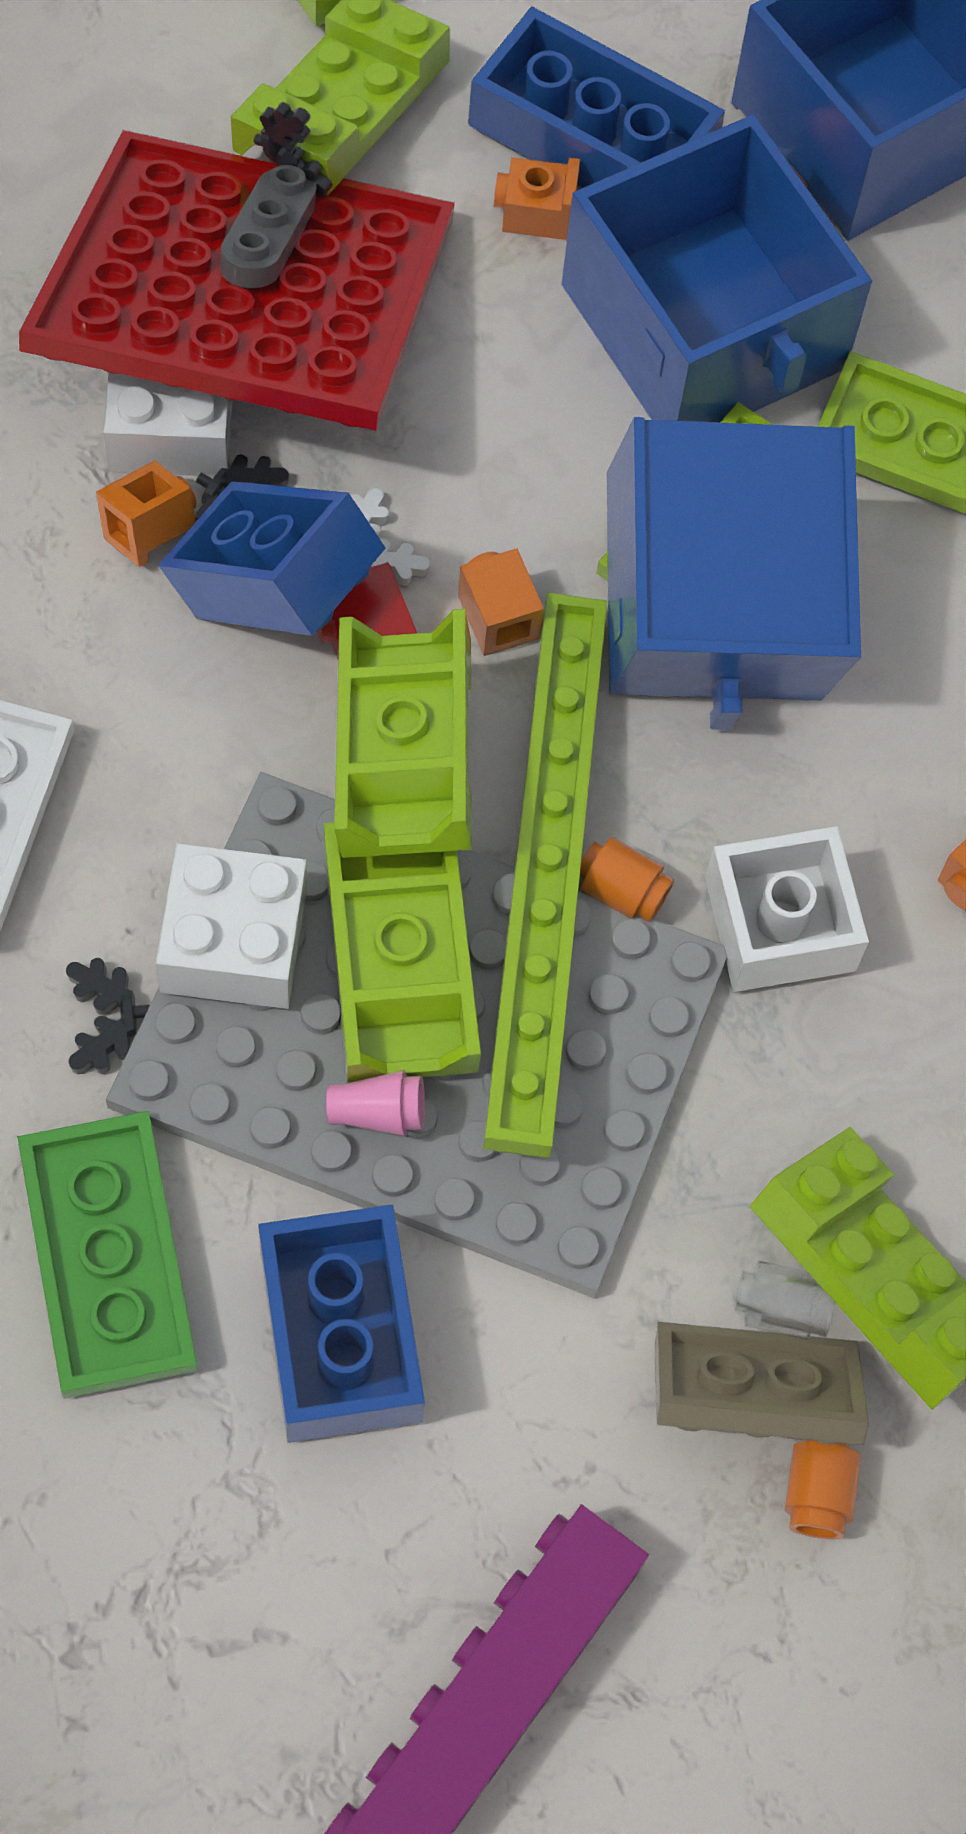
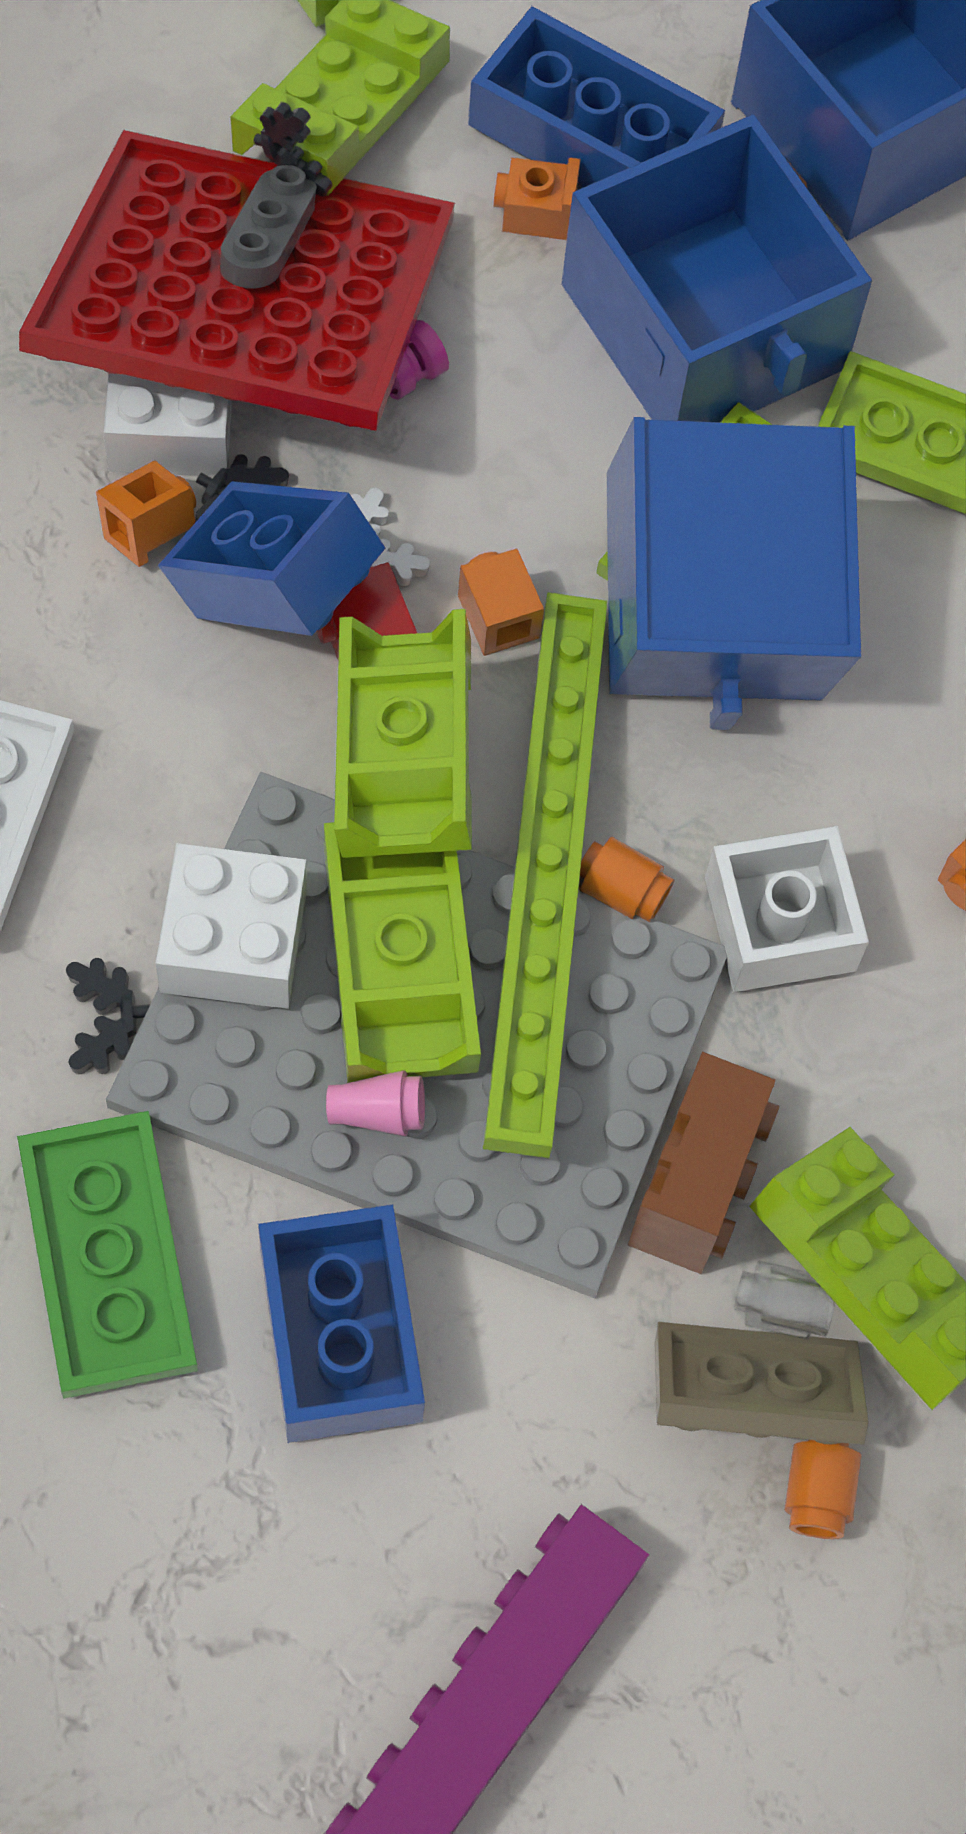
(423, 358): none -> dark pink wheel
(705, 1164): none -> dark orange wedge

